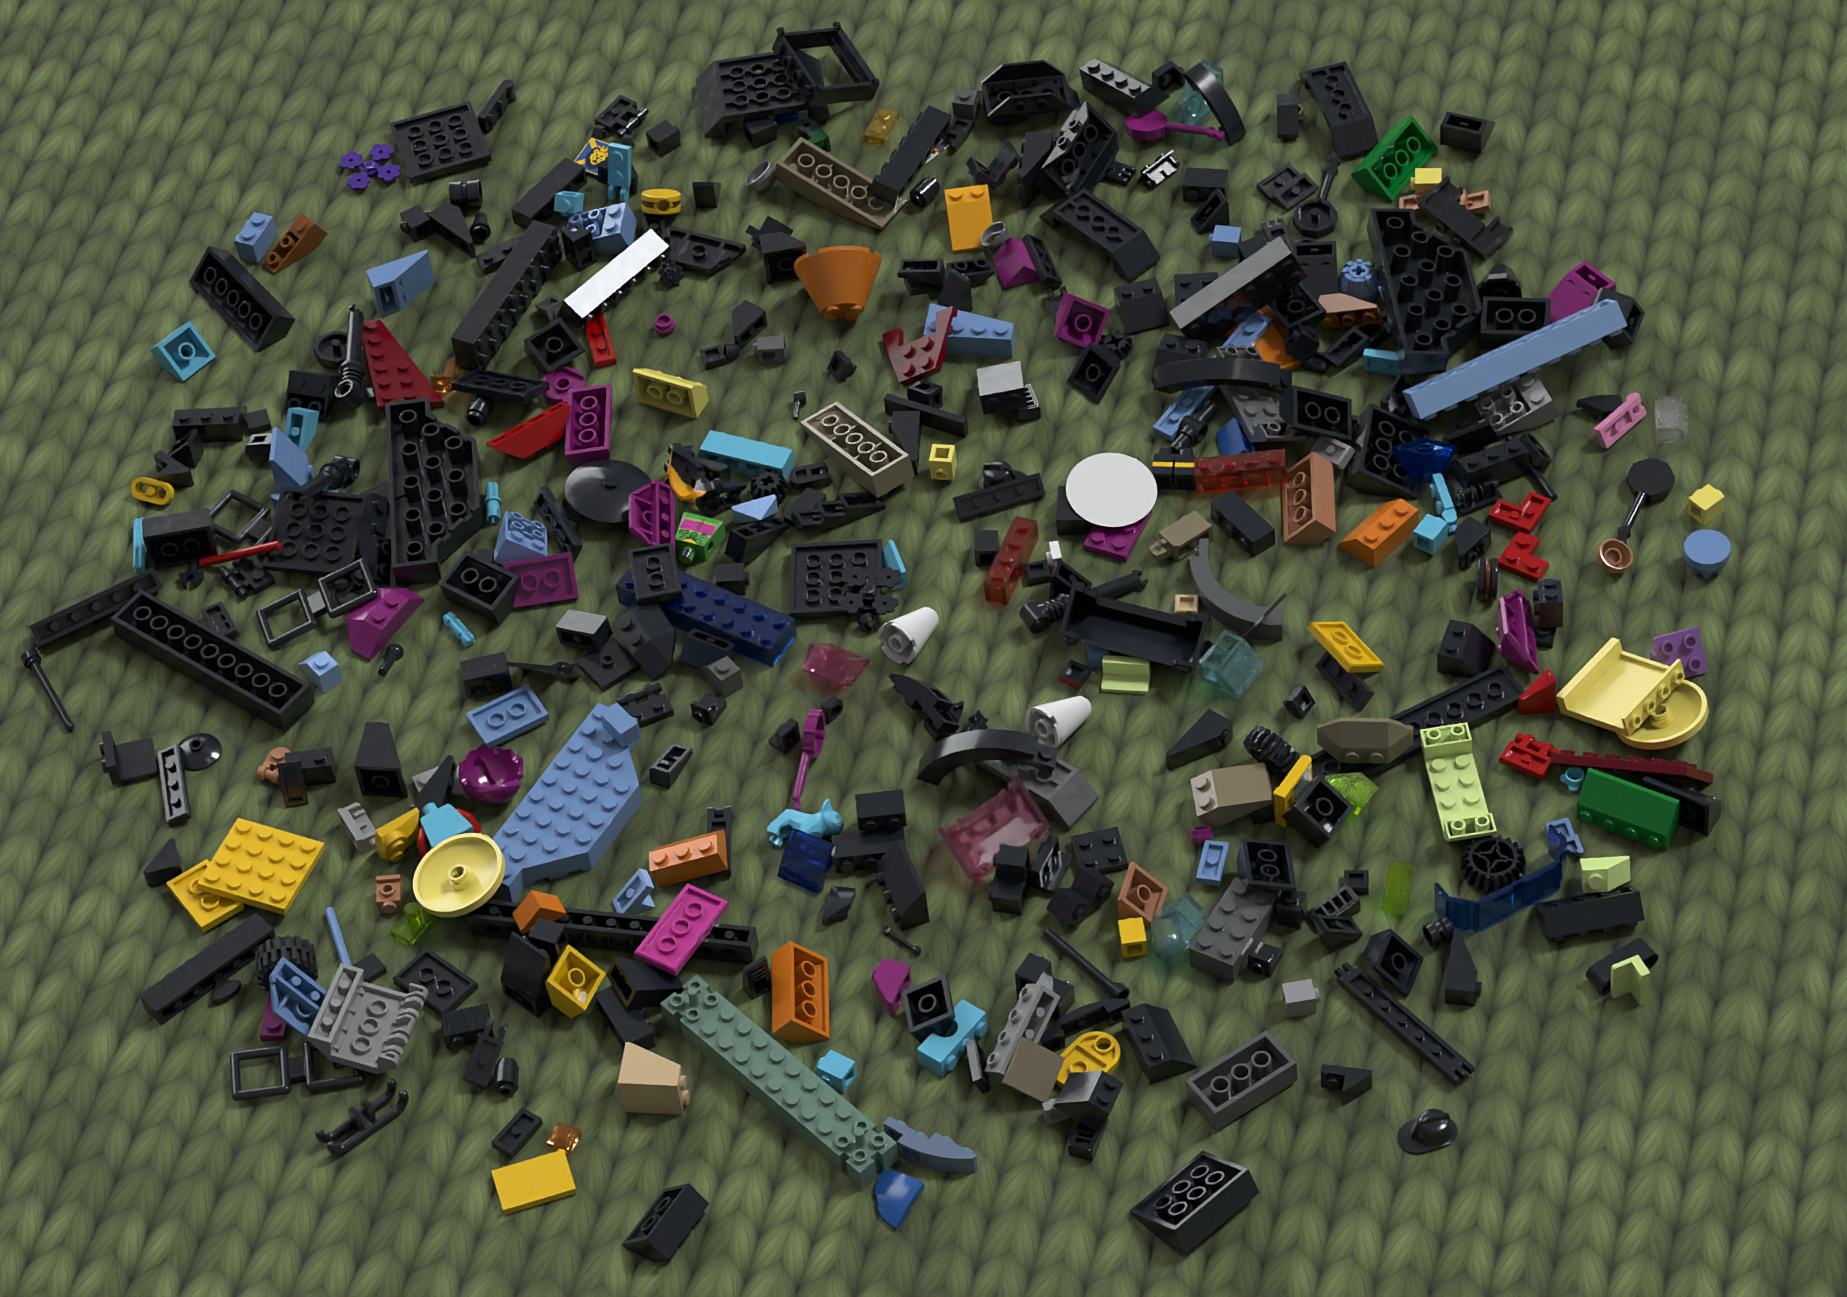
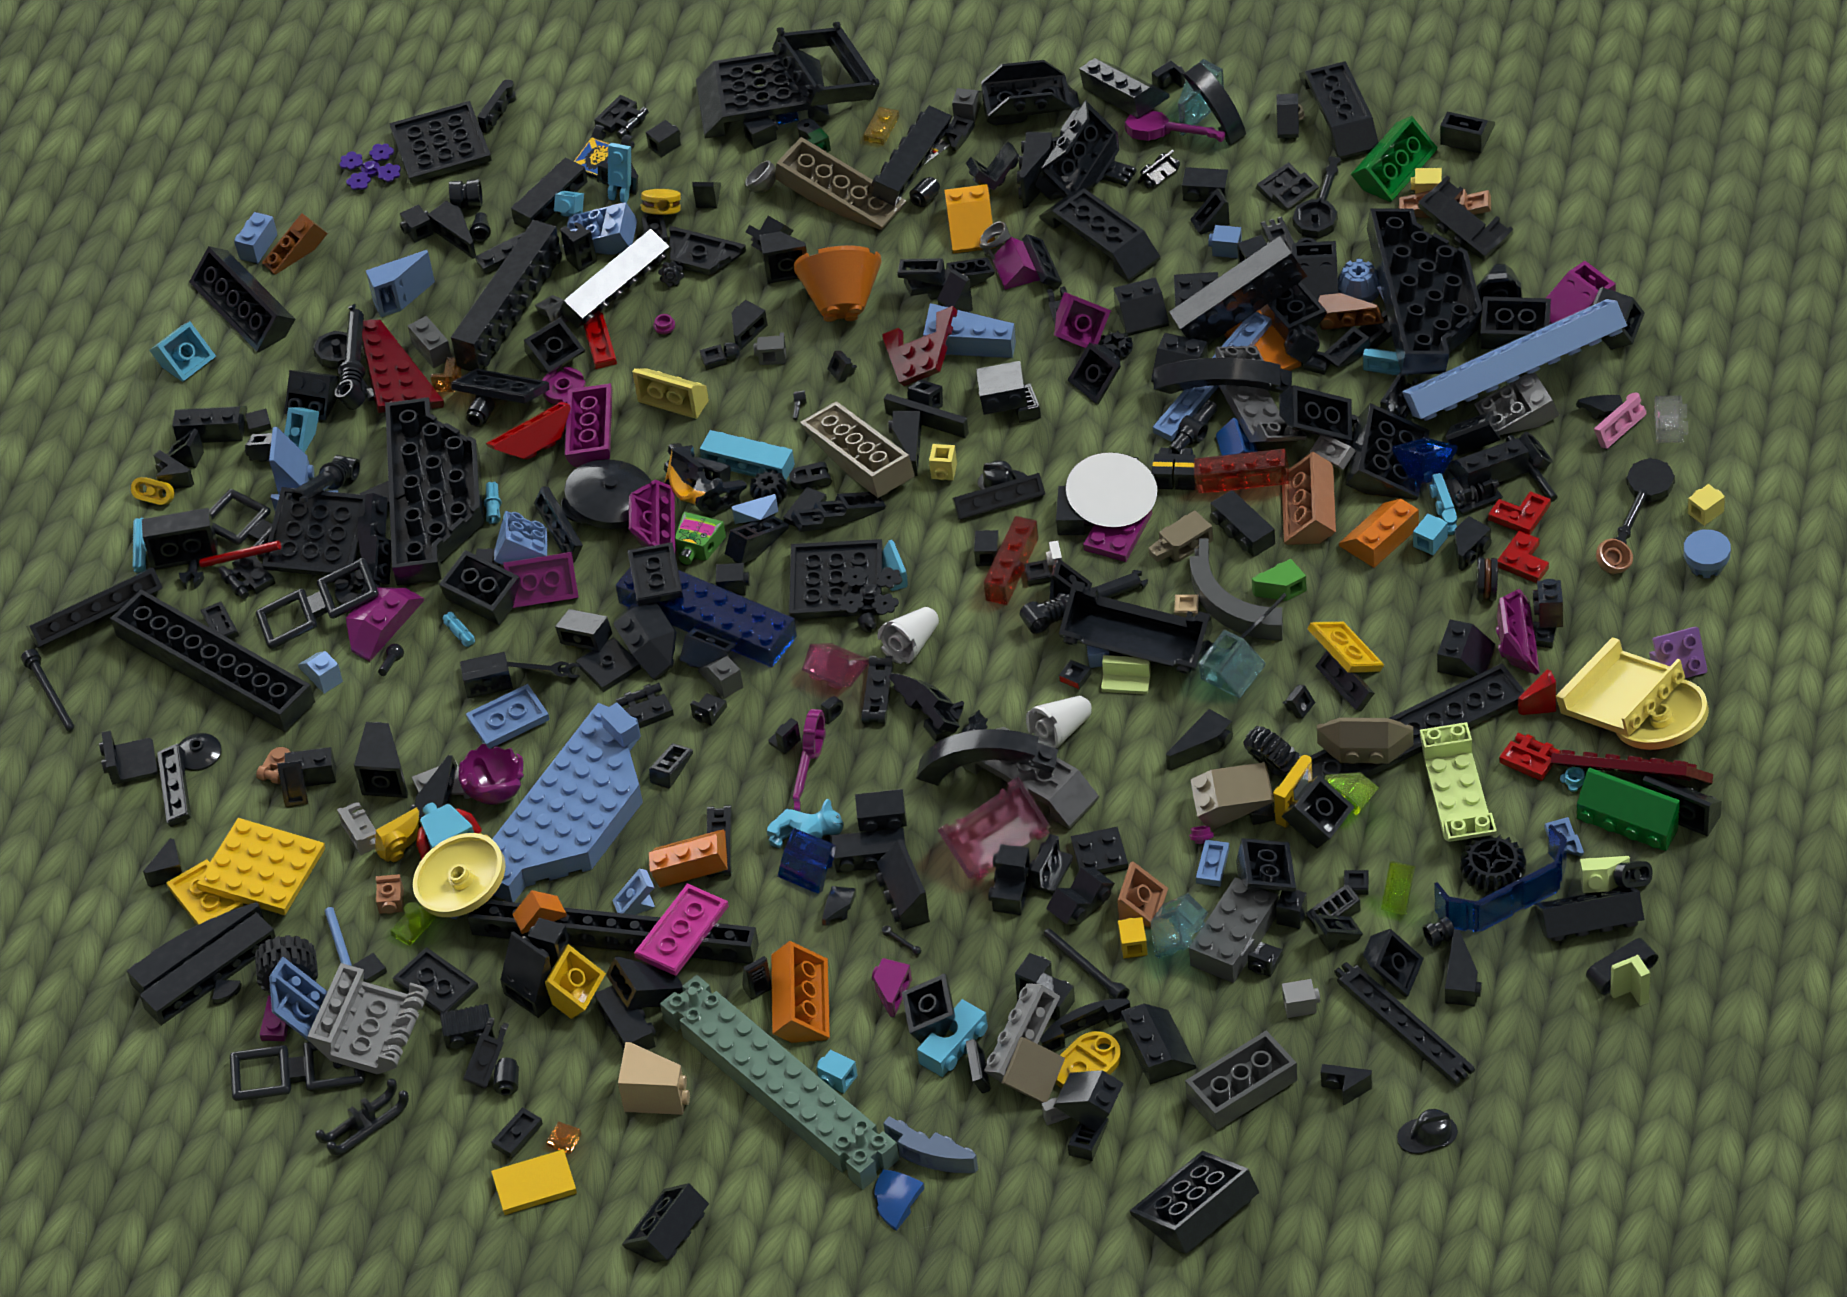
(186, 946): none -> black slope
(429, 342): none -> dark grey brick
(877, 690): none -> black plate
(1281, 579): none -> bright green slope
(1633, 874): none -> black plate

